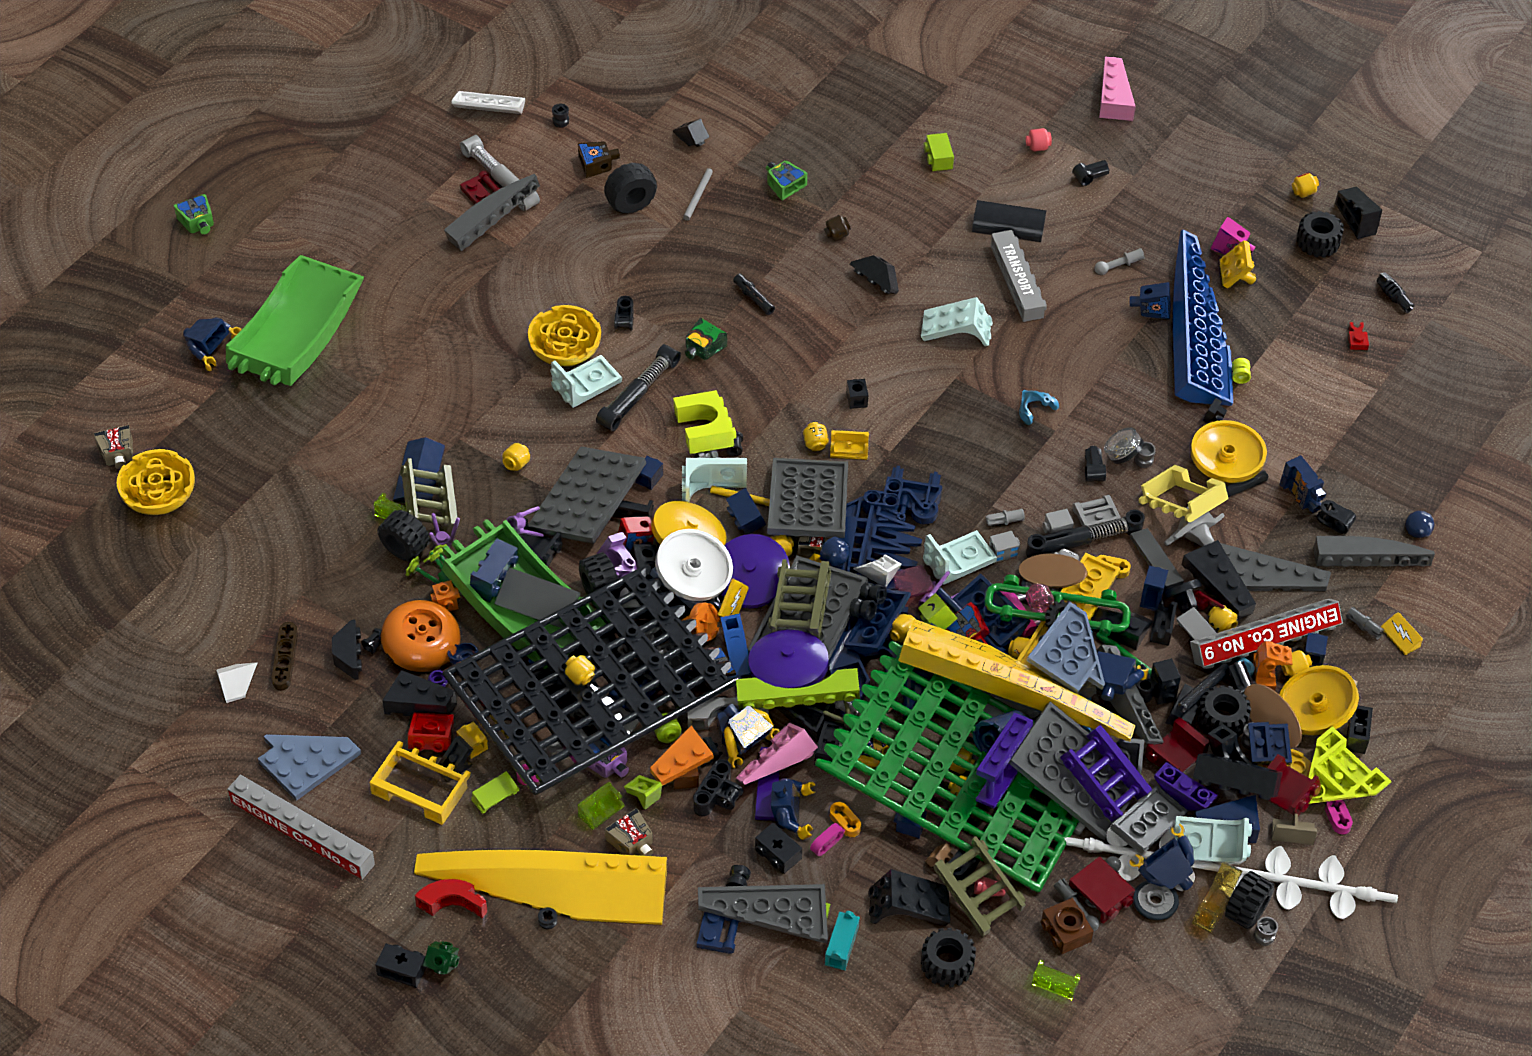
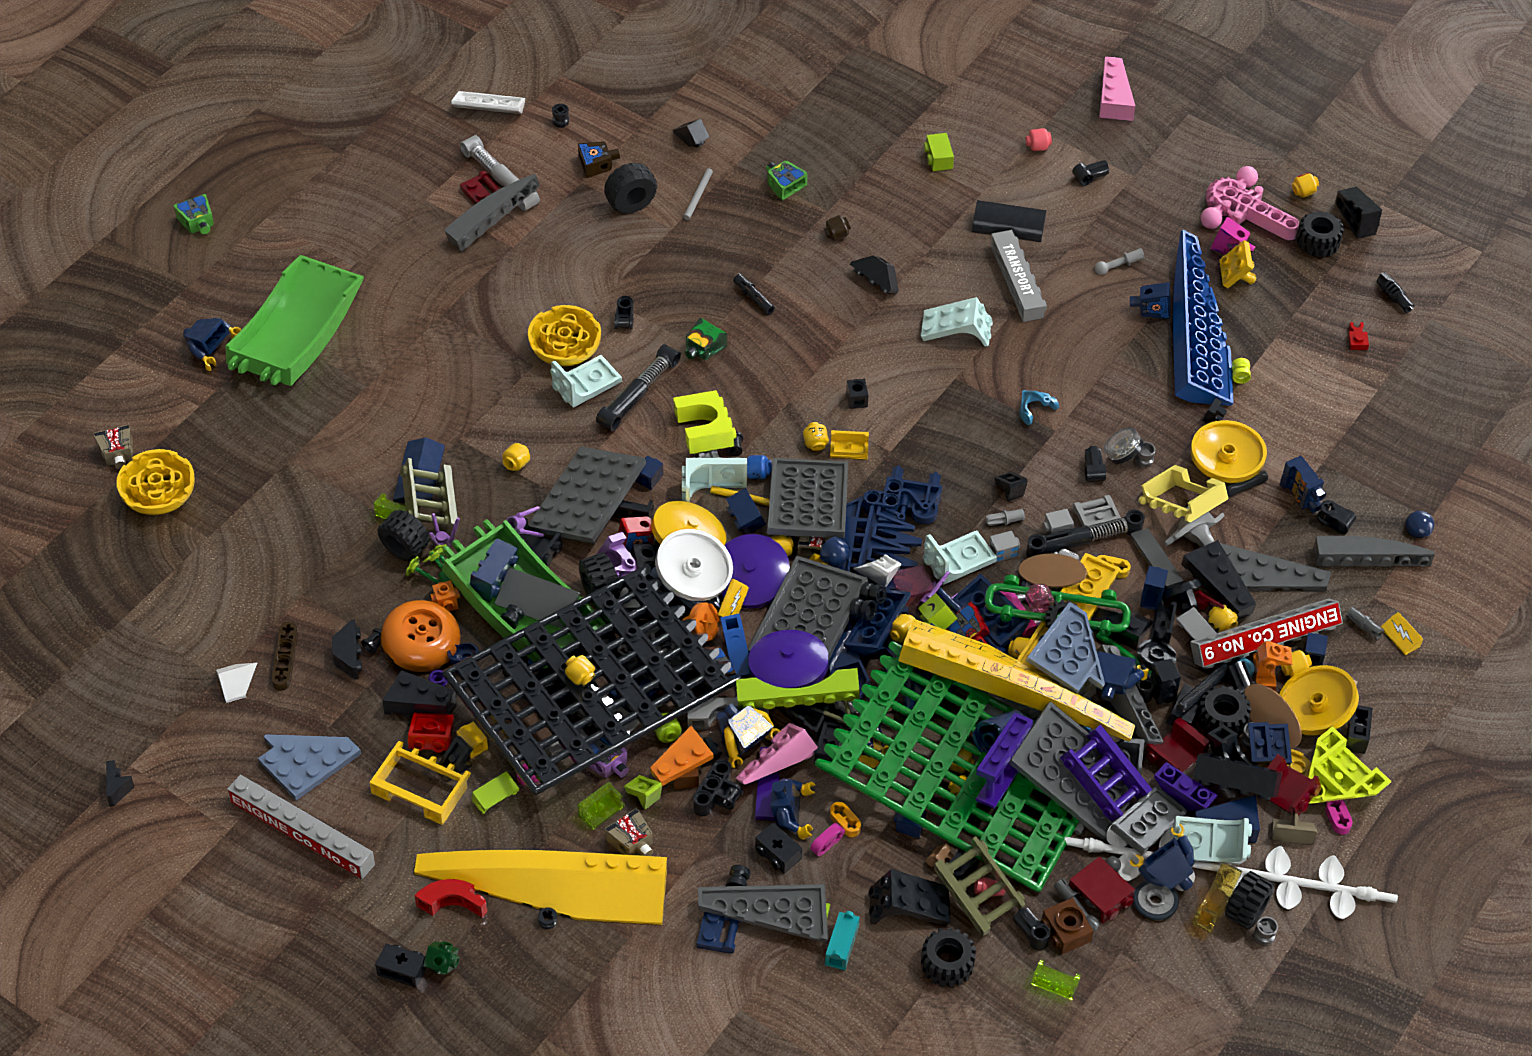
(116, 785): none -> black slope
(512, 615): none -> black wheel
(758, 467): none -> blue head
(816, 608): olive fence -> none
(1013, 485): none -> black slope
(1031, 928): none -> black piece
(1152, 652): none -> black tile
(1232, 199): none -> bright pink piece

